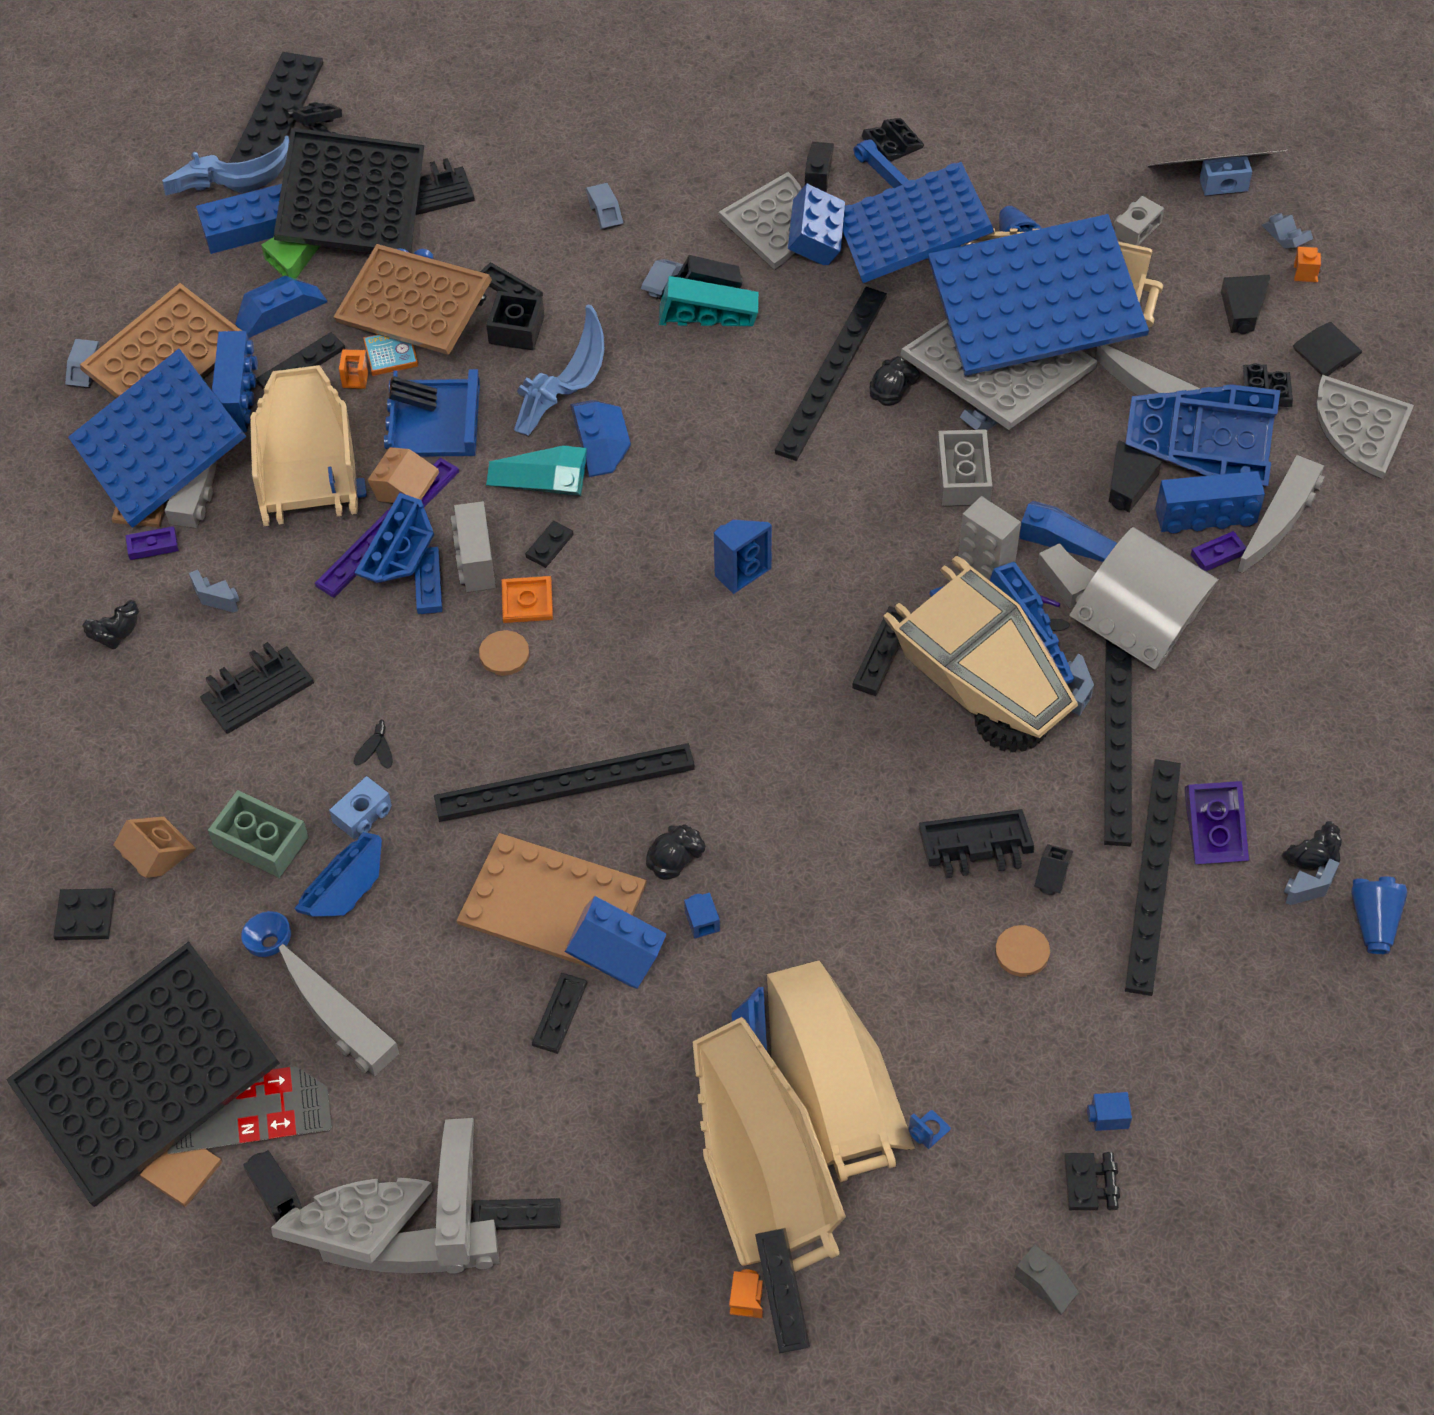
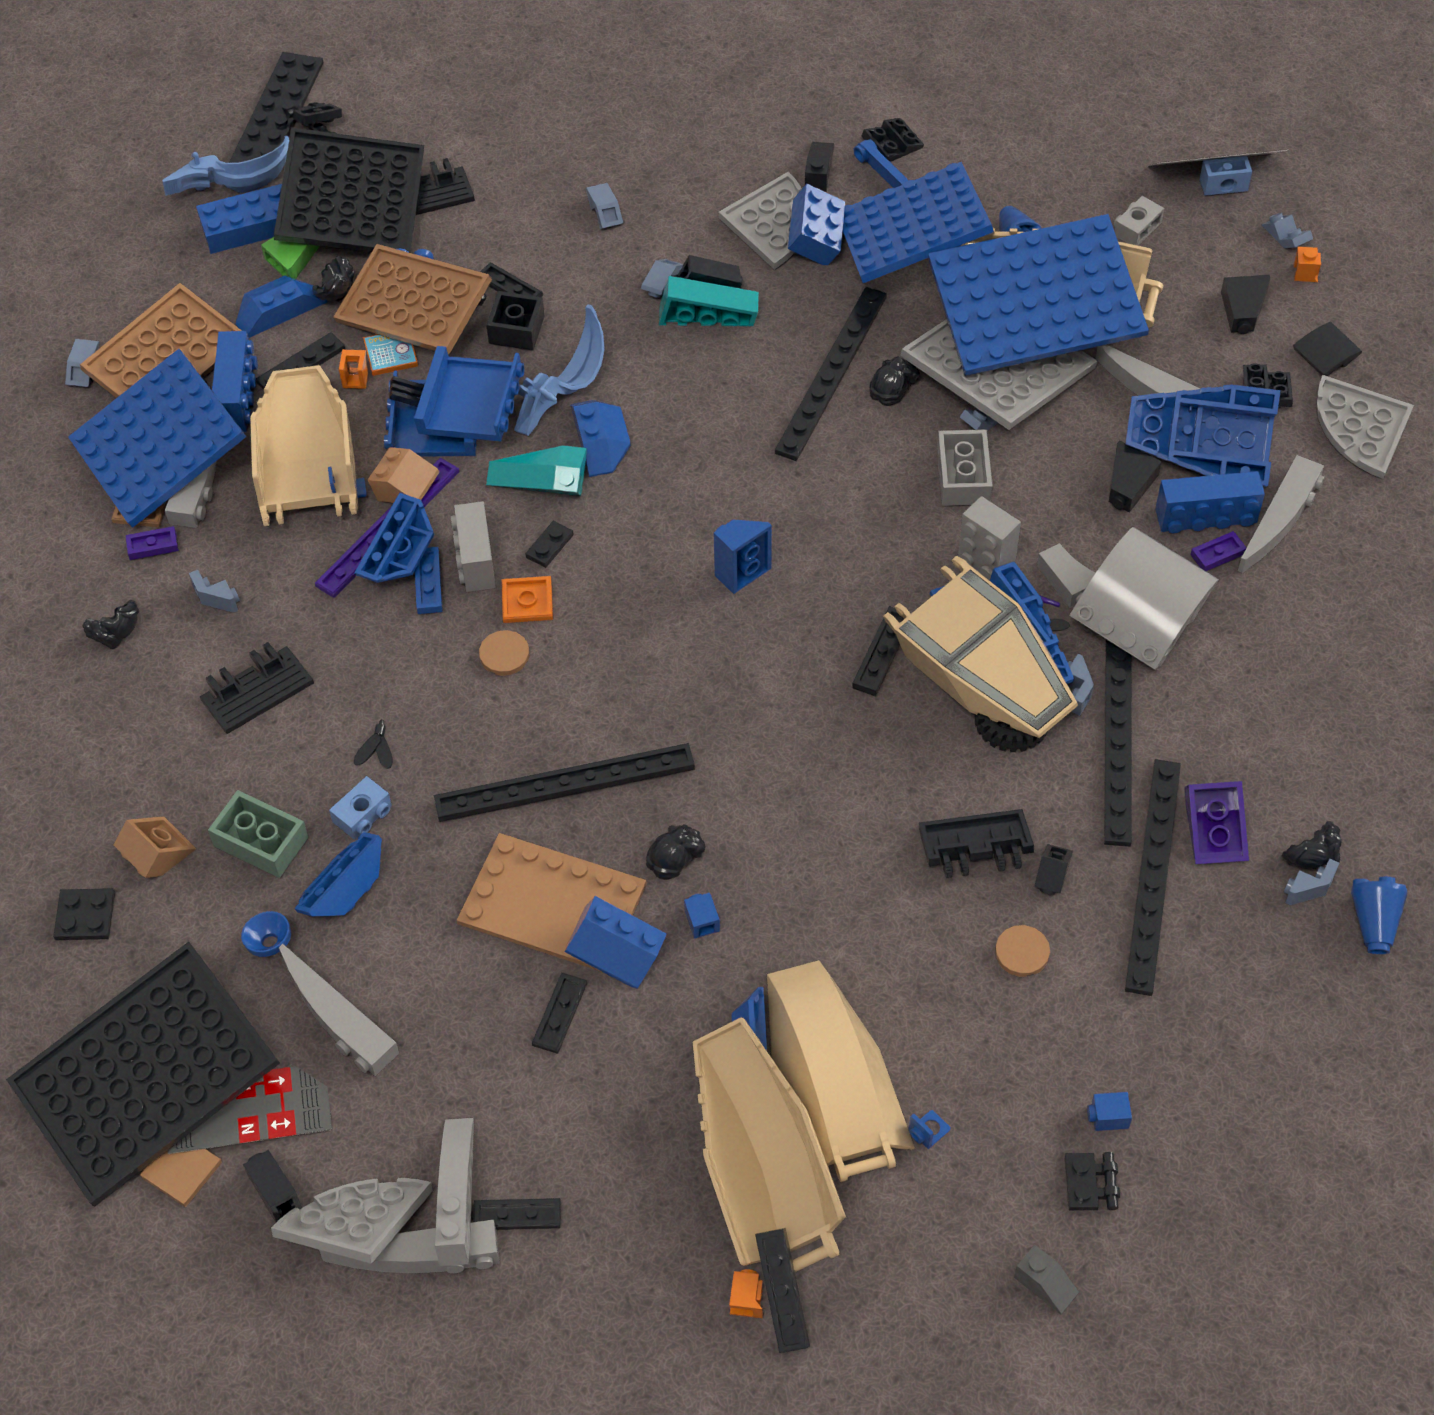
(336, 280): none -> black hair
(468, 397): none -> blue panel
(1052, 526): blue wedge -> none

